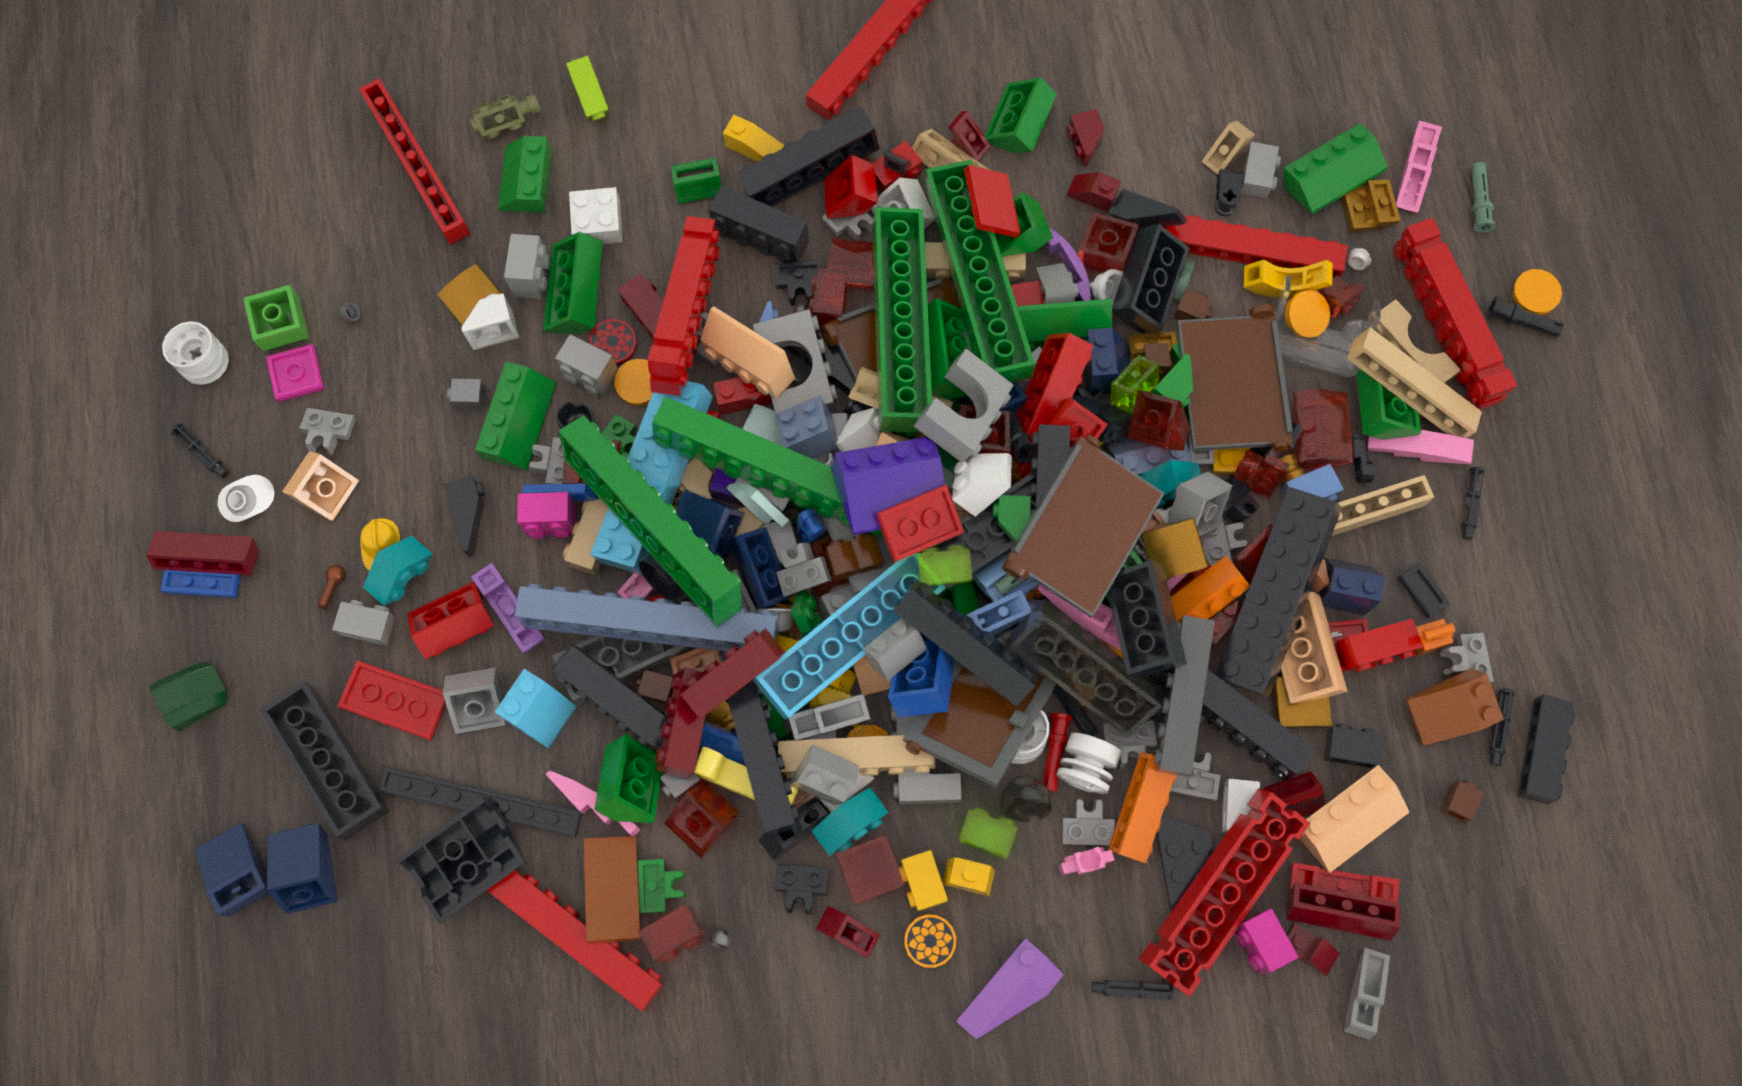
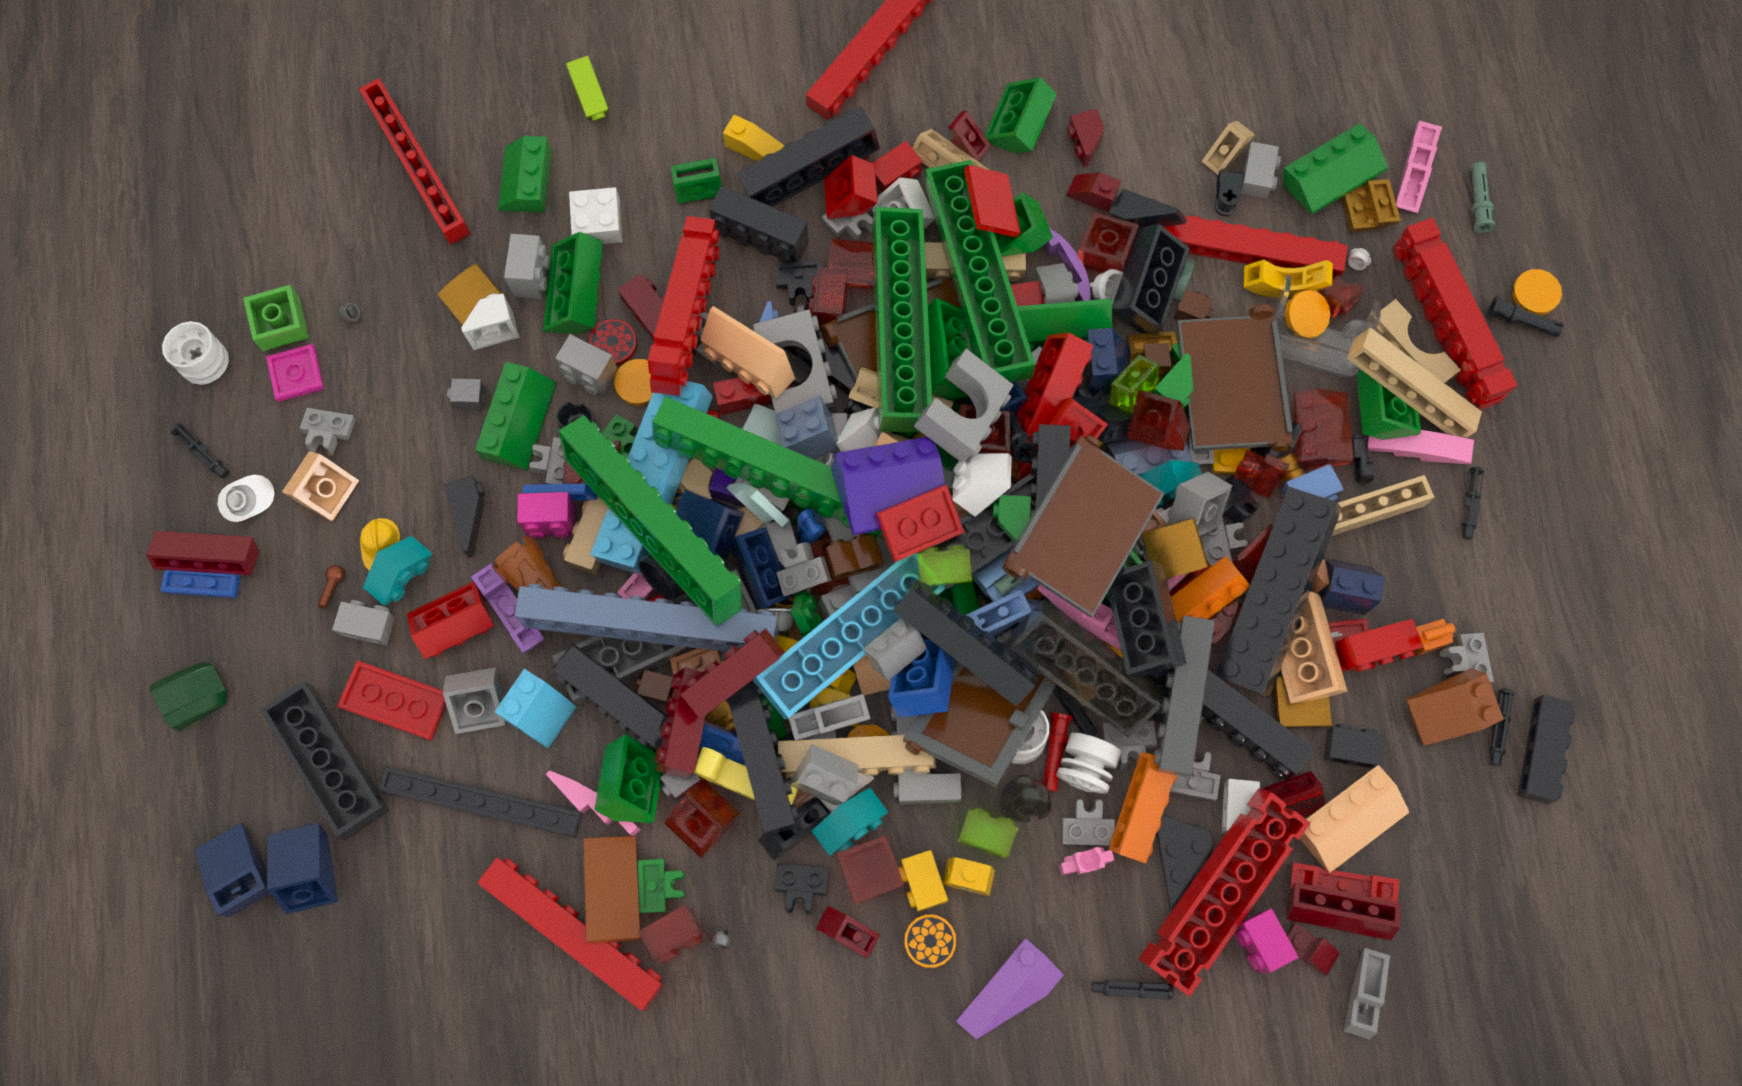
(463, 858): black piece -> none
(499, 118): olive brick -> none
(525, 566): none -> dark orange cone
(896, 162): black slope -> none
(1423, 590): black tile -> none
(1462, 801): reddish brown brick -> none

